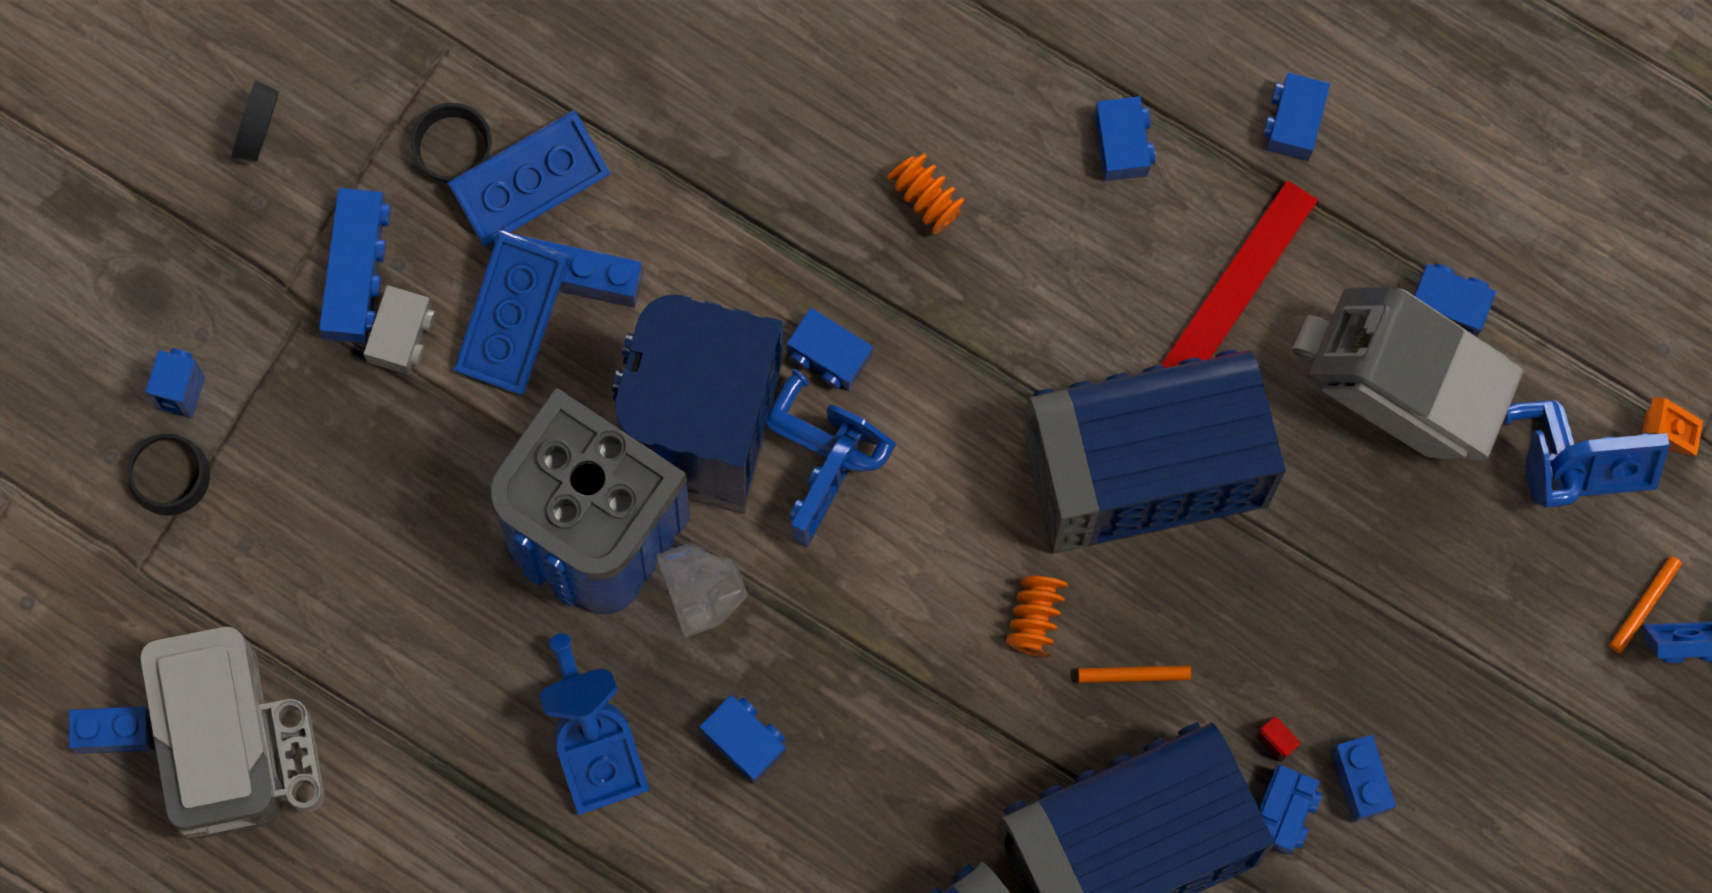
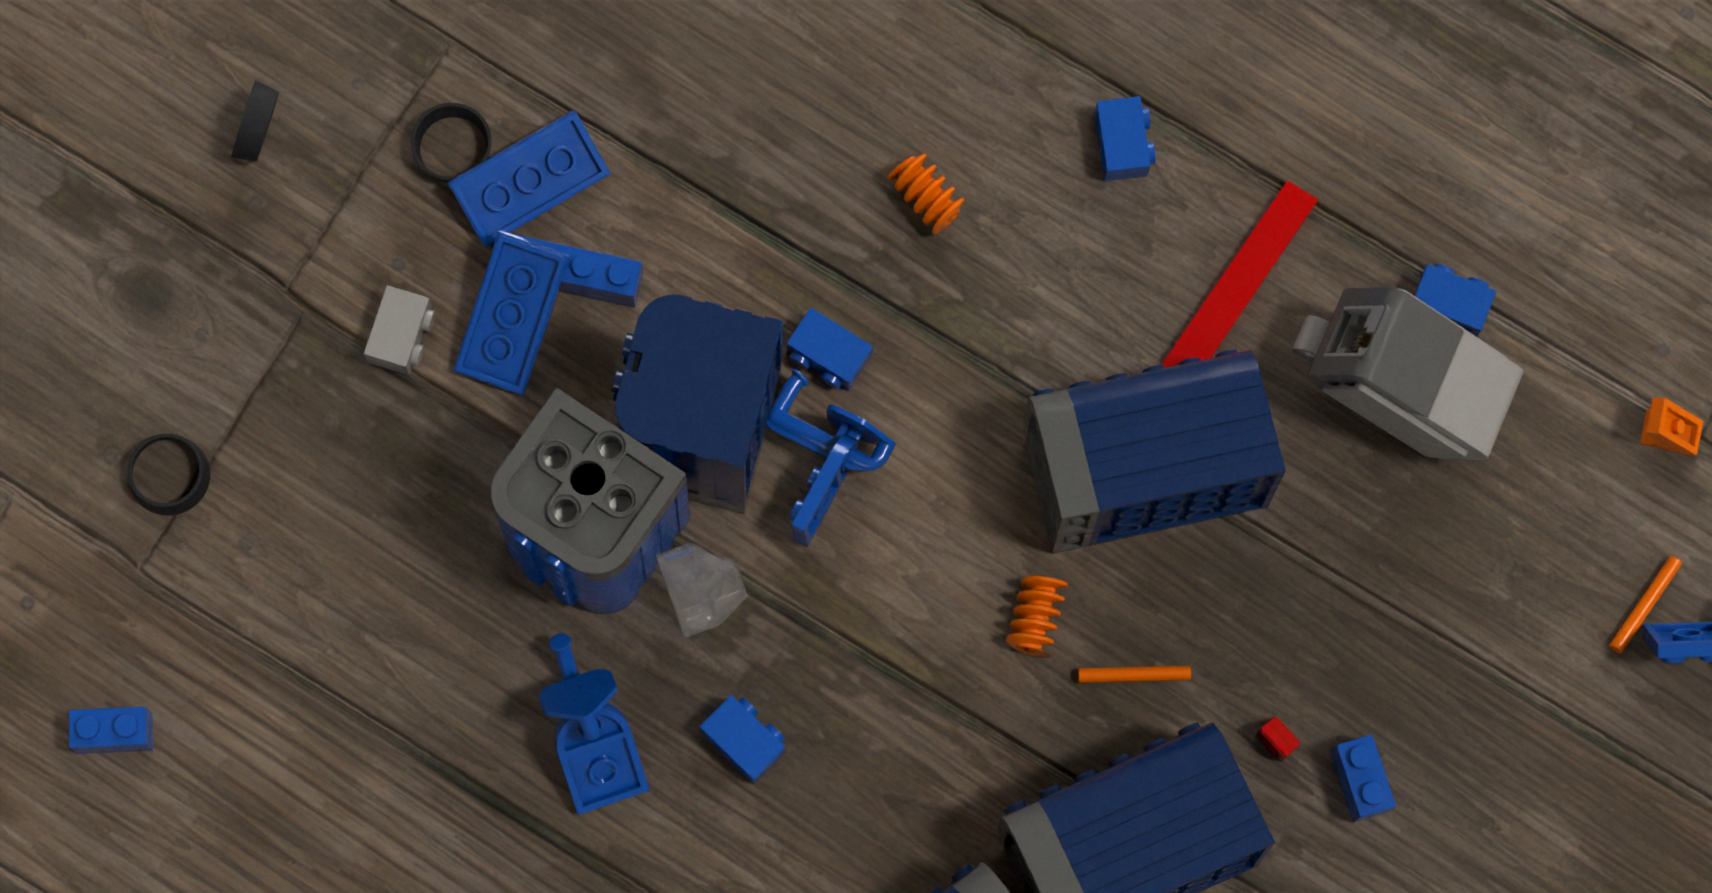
(175, 382): blue brick -> none
(221, 737): light grey piece -> none
(353, 265): blue brick -> none
(1286, 805): blue brick -> none
(1297, 116): blue brick -> none
(1588, 466): blue plate -> none

